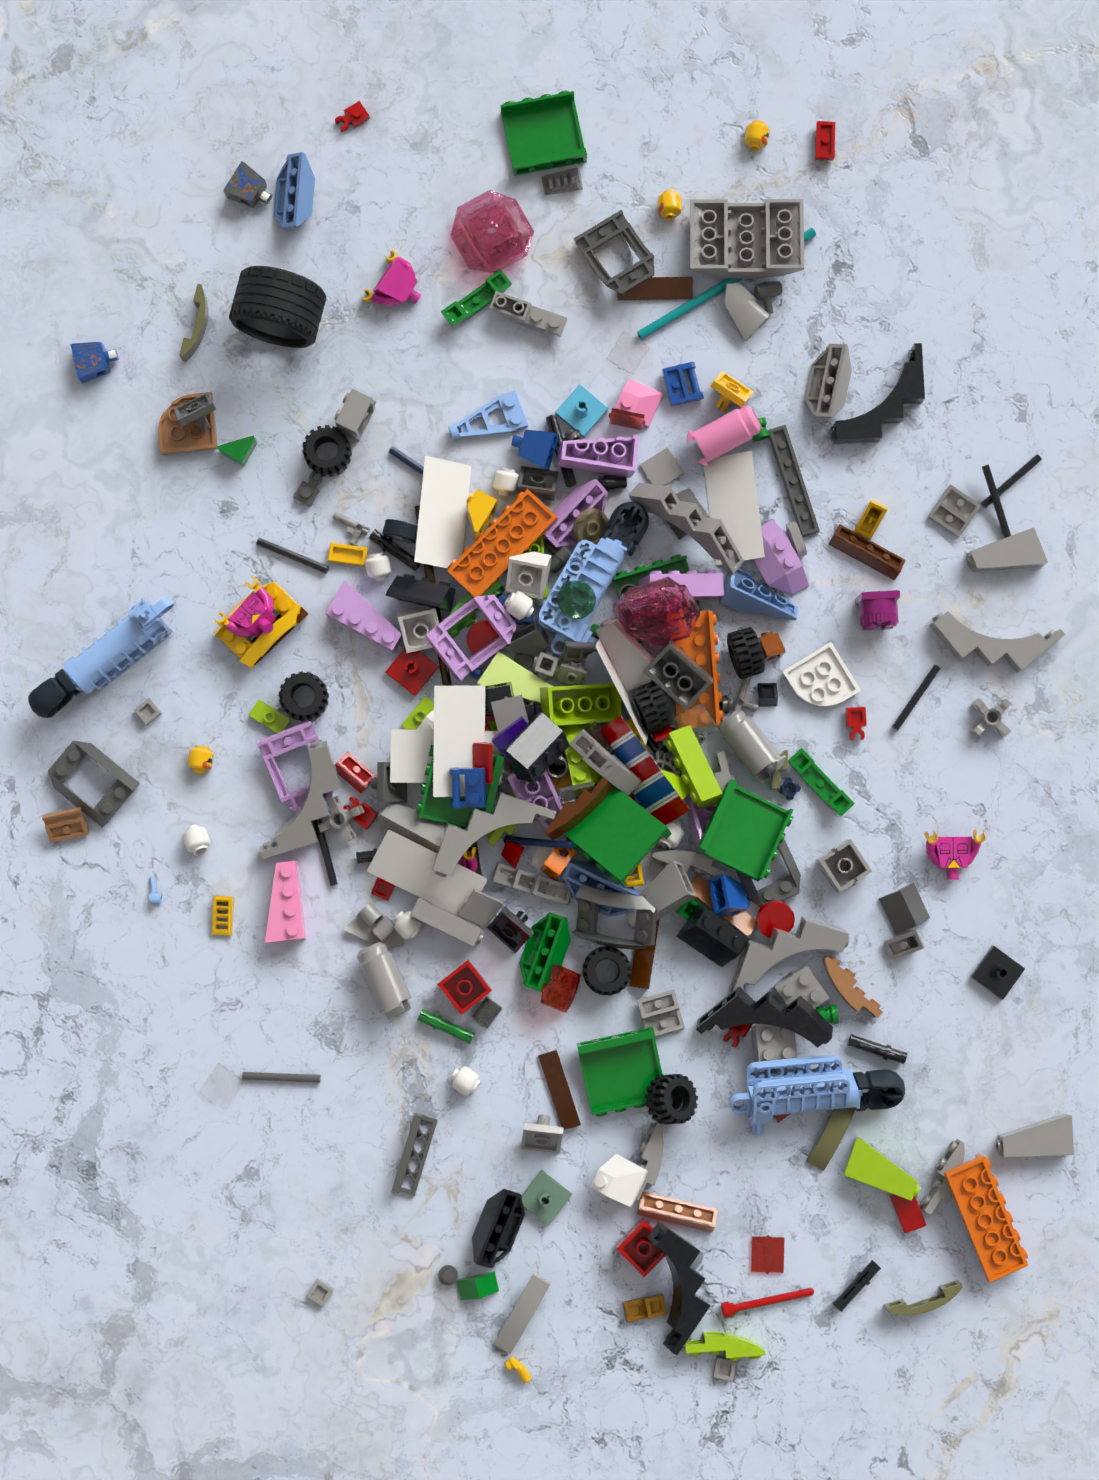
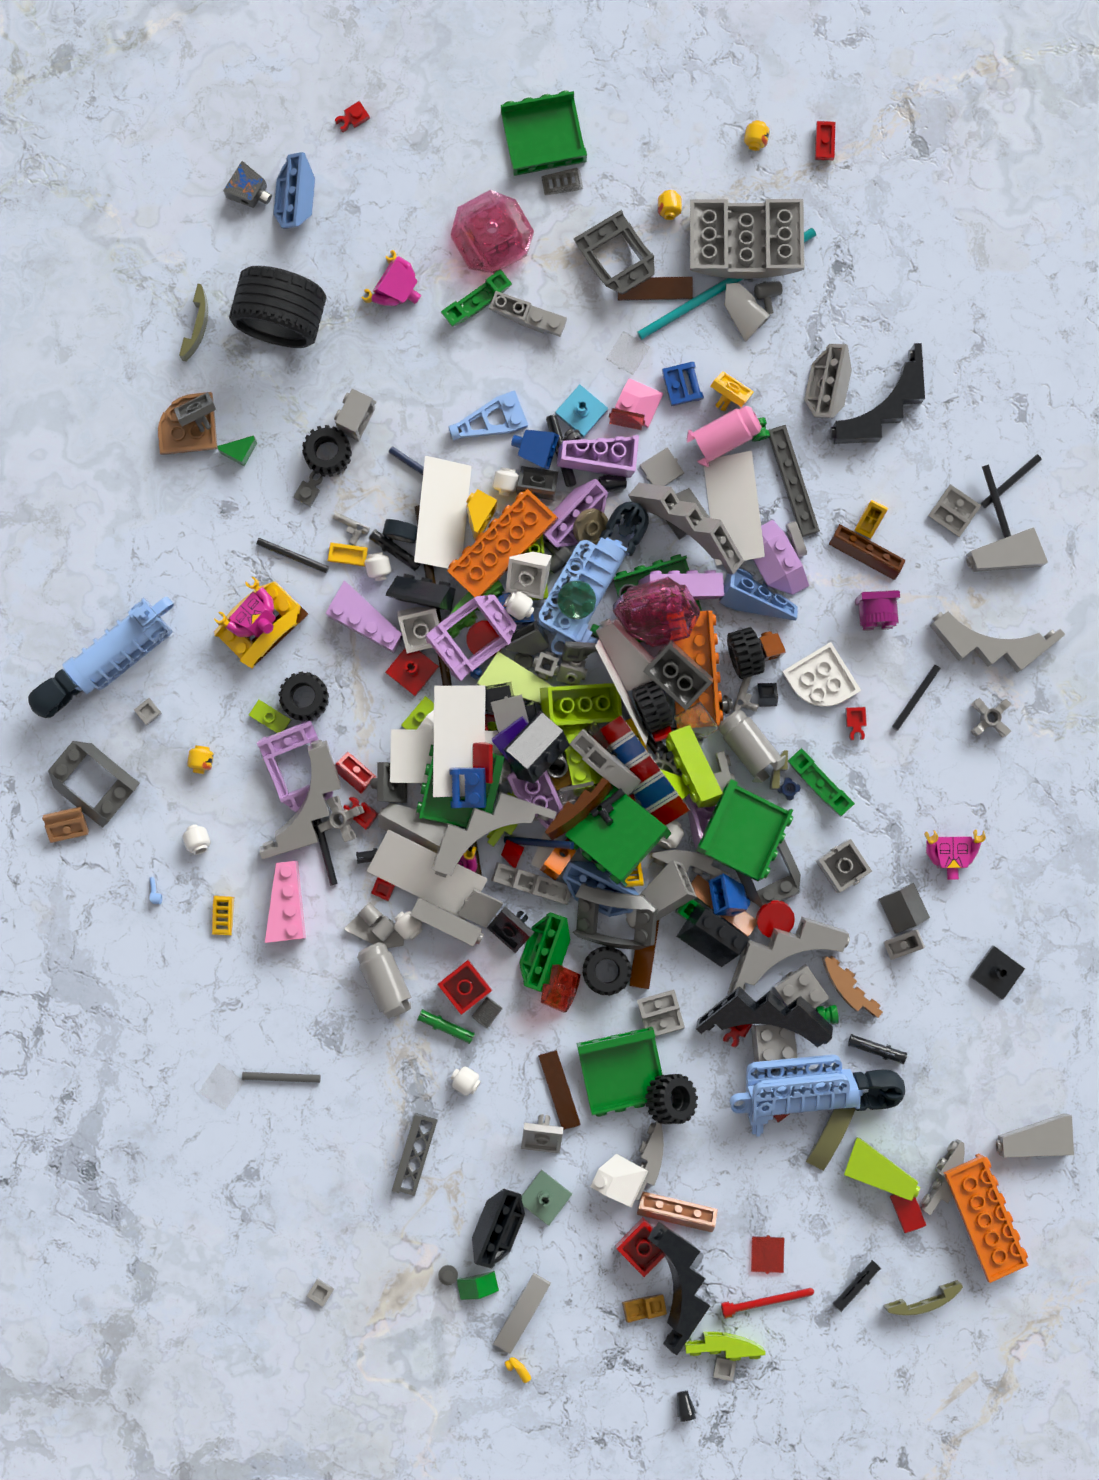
(92, 360): torso -> none
(607, 807): none -> black hose
(685, 1407): none -> black cone

